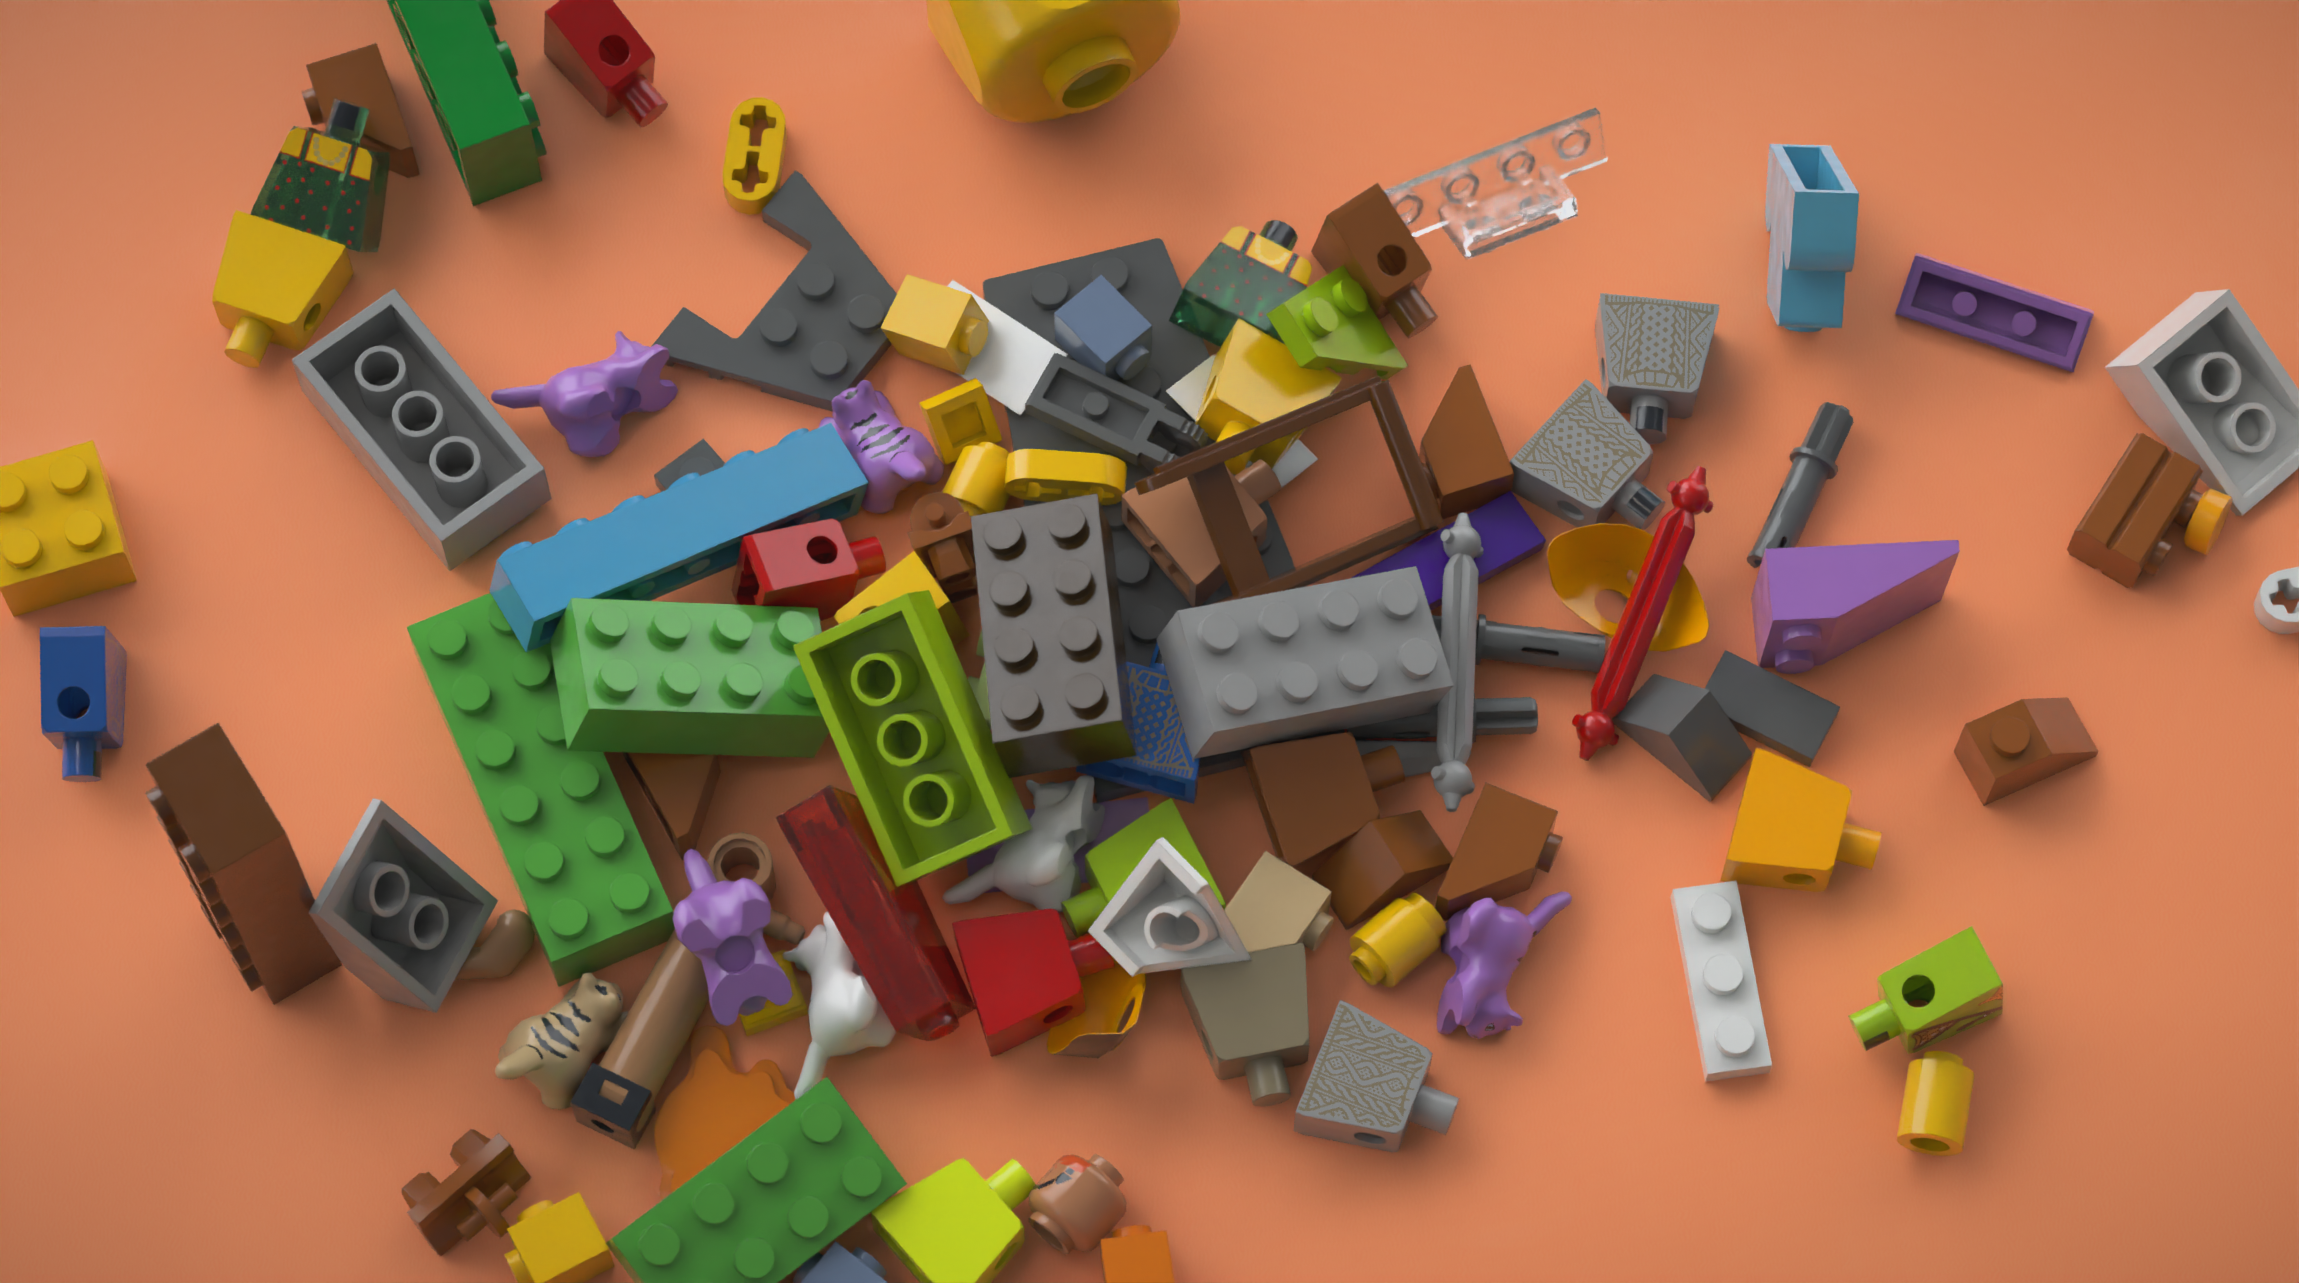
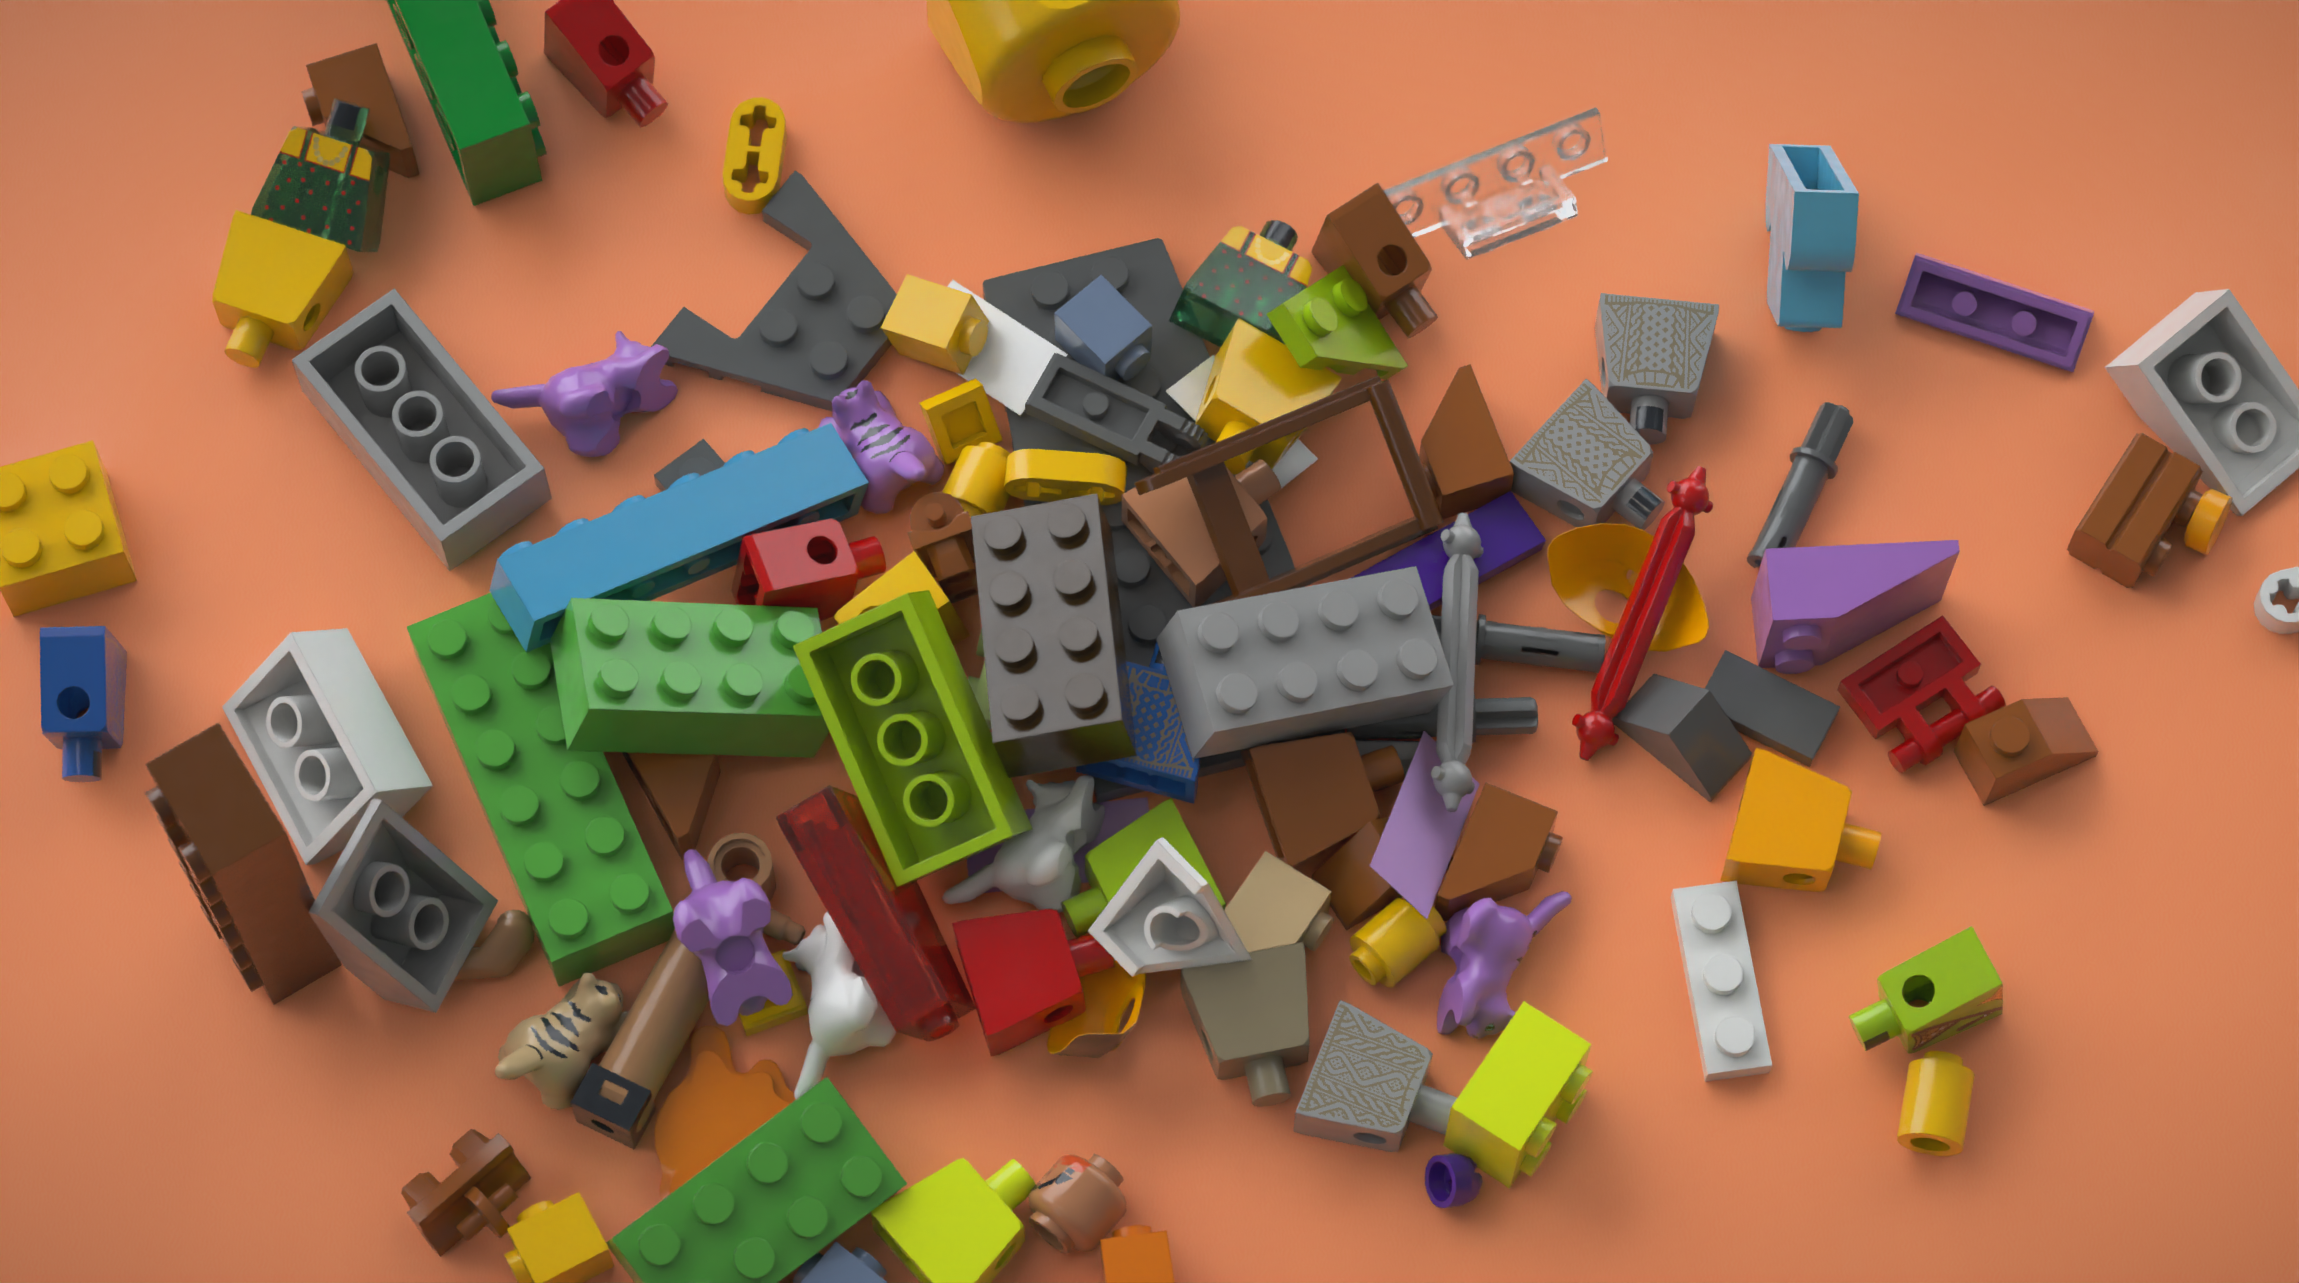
(324, 740): none -> white slope
(1420, 833): none -> lavender sticker
(1452, 1180): none -> dark purple hinge
(1517, 1095): none -> neon yellow brick
(1908, 679): none -> red plate

